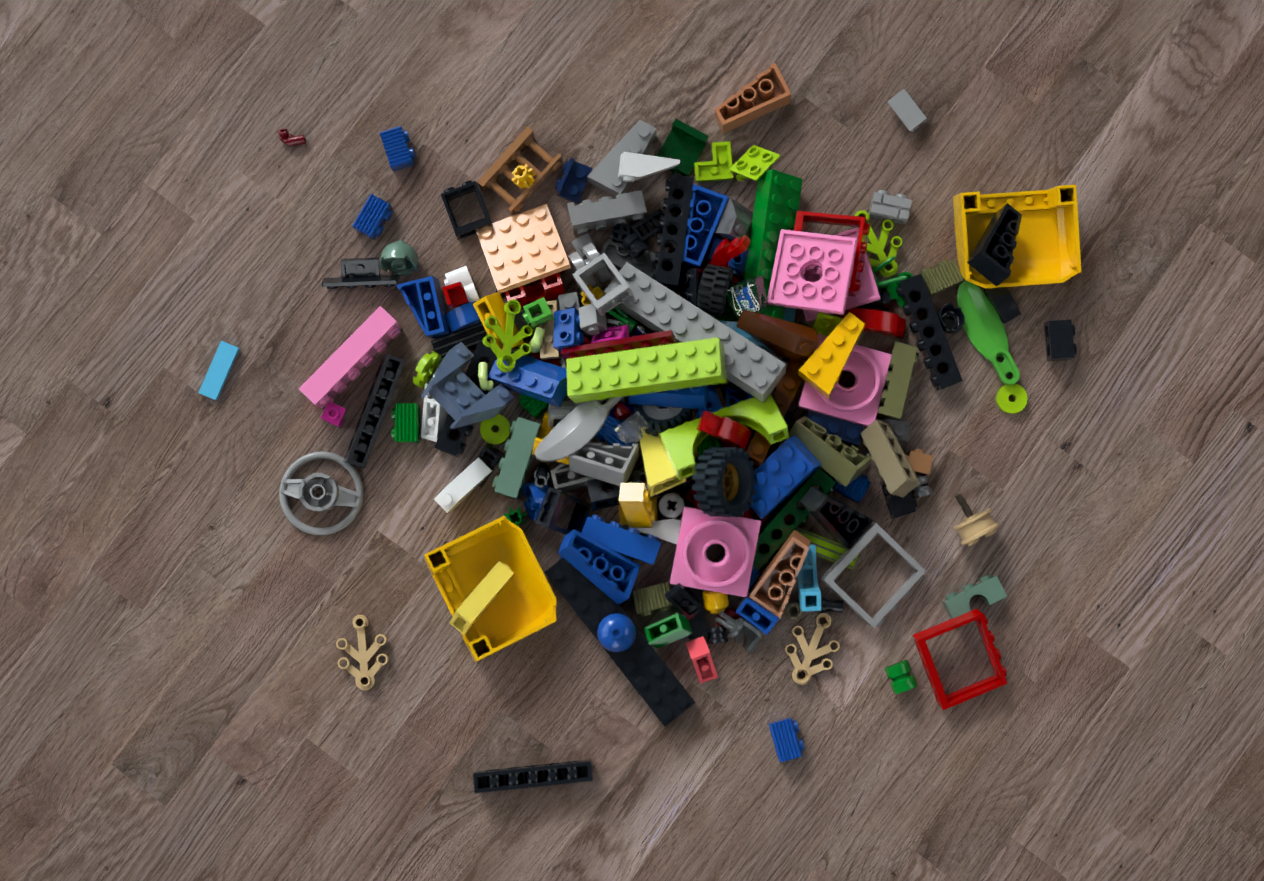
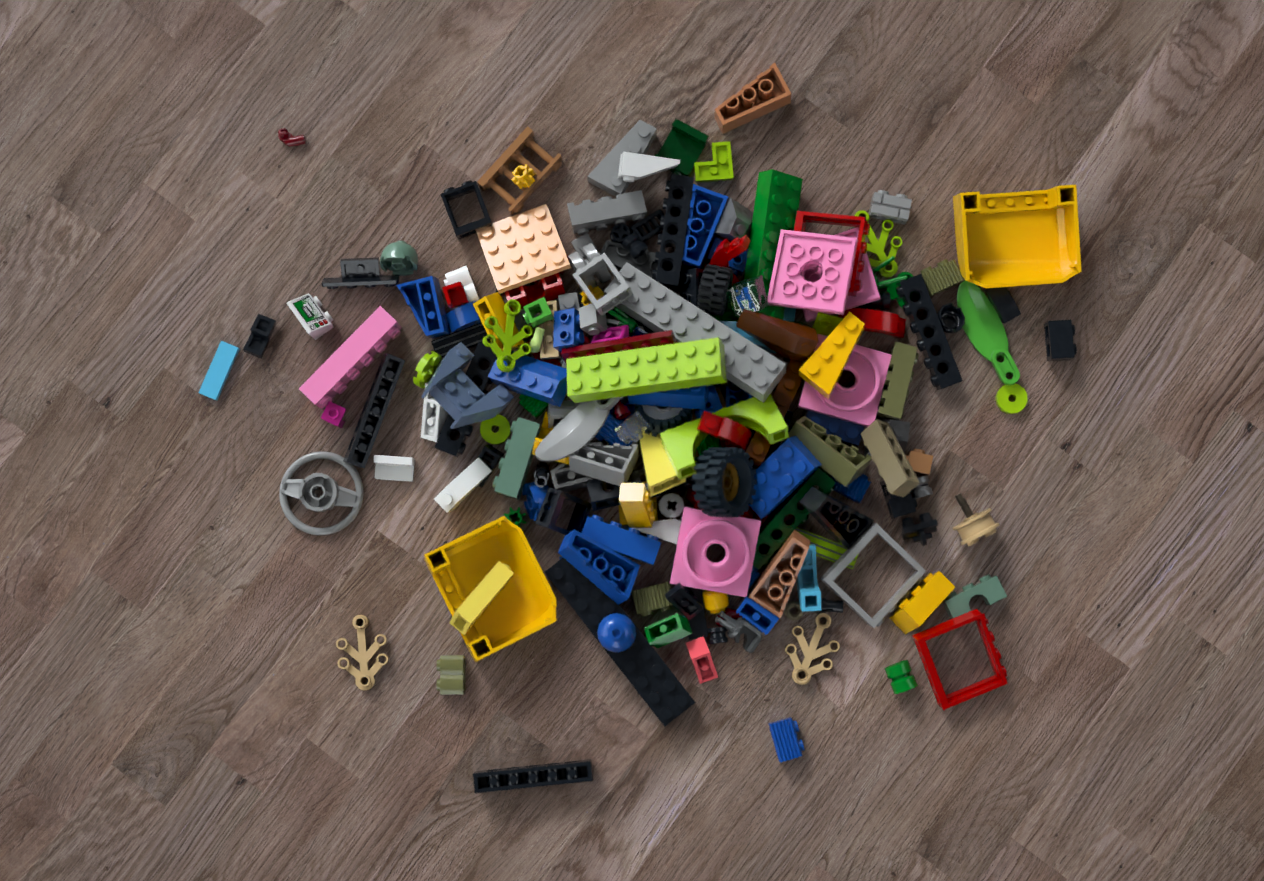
(260, 336): none -> black slope
(310, 315): none -> white slope
(373, 217): blue brick -> none
(394, 468): none -> white panel
(397, 149): blue brick -> none
(406, 423): green brick -> none
(451, 674): none -> olive brick
(483, 377): yellowish green arm -> none
(573, 180): dark blue bracket -> none
(754, 163): lime hinge -> none
(907, 110): light grey hinge -> none
(920, 531): none -> black hips
(922, 602): none -> yellow wedge
(995, 248): black wedge -> none

